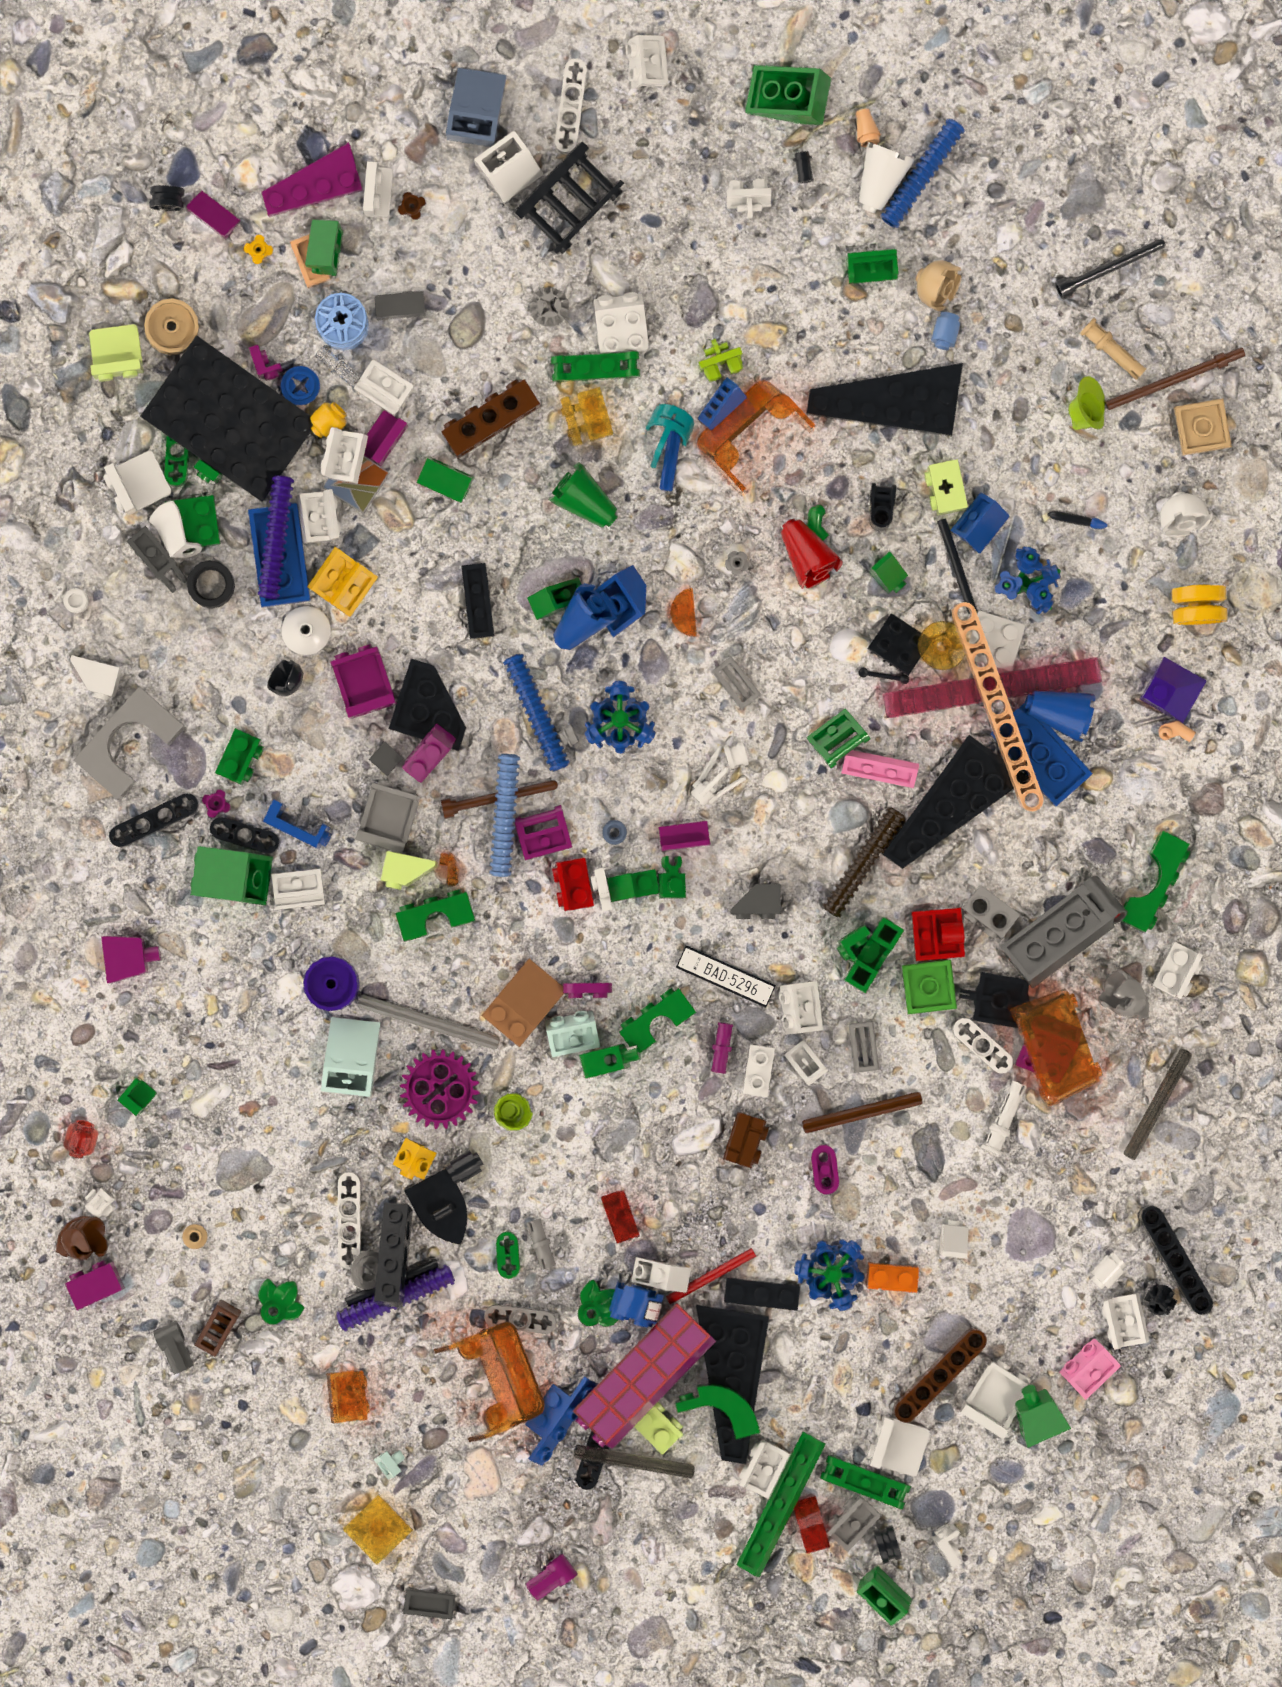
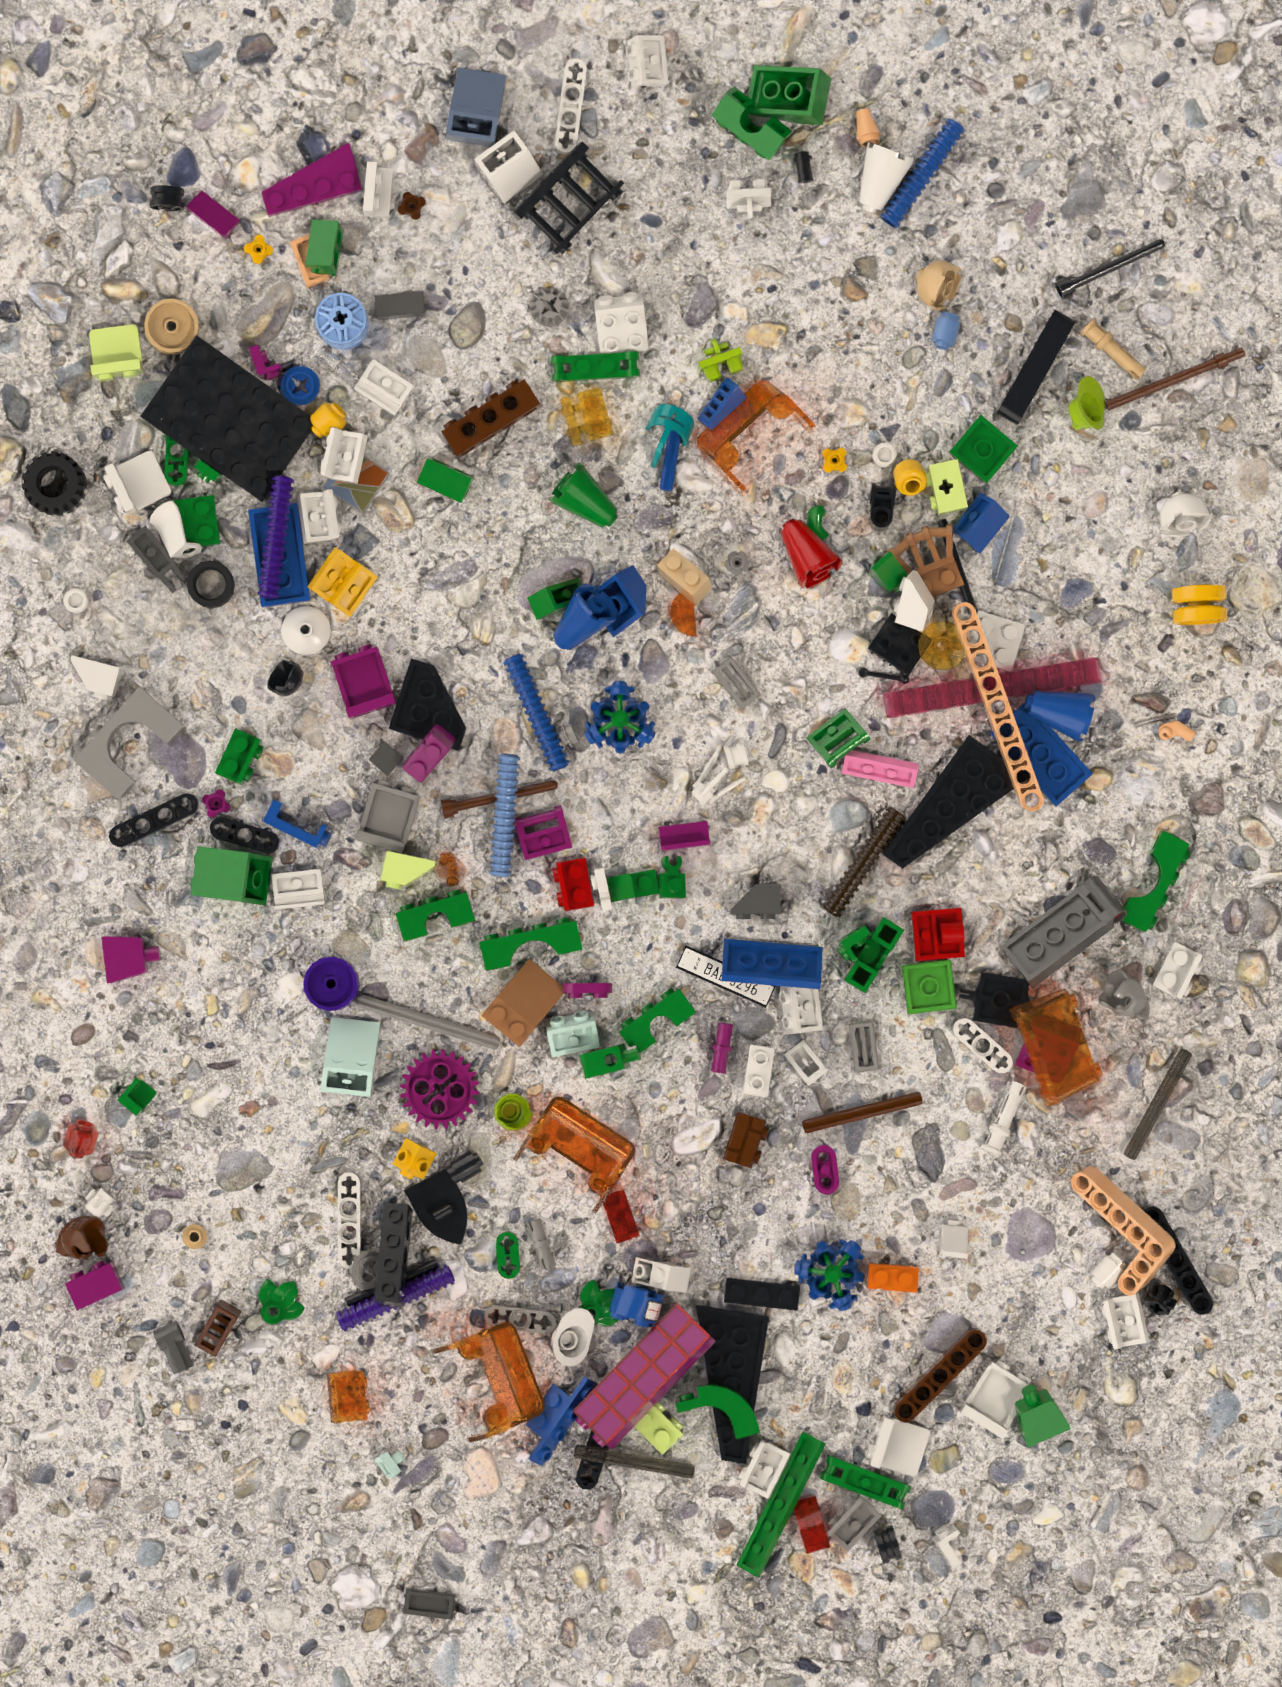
(35, 474): none -> black tyre
(377, 1529): clear yellow plate -> none
(384, 437): magenta panel -> none
(477, 601): black plate -> none
(499, 951): none -> green arch
(555, 1574): magenta piece -> none
(573, 1336): none -> white piece
(583, 1142): none -> clear orange windscreen
(614, 824): sand blue plate -> none
(684, 576): none -> tan brick
(712, 1275): red bar -> none
(733, 114): none -> green arch
(772, 964): none -> blue plate
(829, 465): none -> yellow plate
(872, 266): green hinge -> none
(884, 455): none -> white tile
(884, 1595): green brick -> none
(906, 401): black wing -> none
(910, 477): none -> yellow head
(915, 604): none -> white slope
(940, 575): none -> medium nougat plate
(983, 449): none -> green plate
(993, 907): light grey brick -> none
(1036, 367): none -> black beam
(1037, 593): blue plant -> none
(1089, 1368): bright pink bracket -> none
(1094, 523): black piece -> none
(1127, 1226): none -> light nougat beam
(1173, 690): dark purple slope -> none
(1202, 427): tan plate -> none

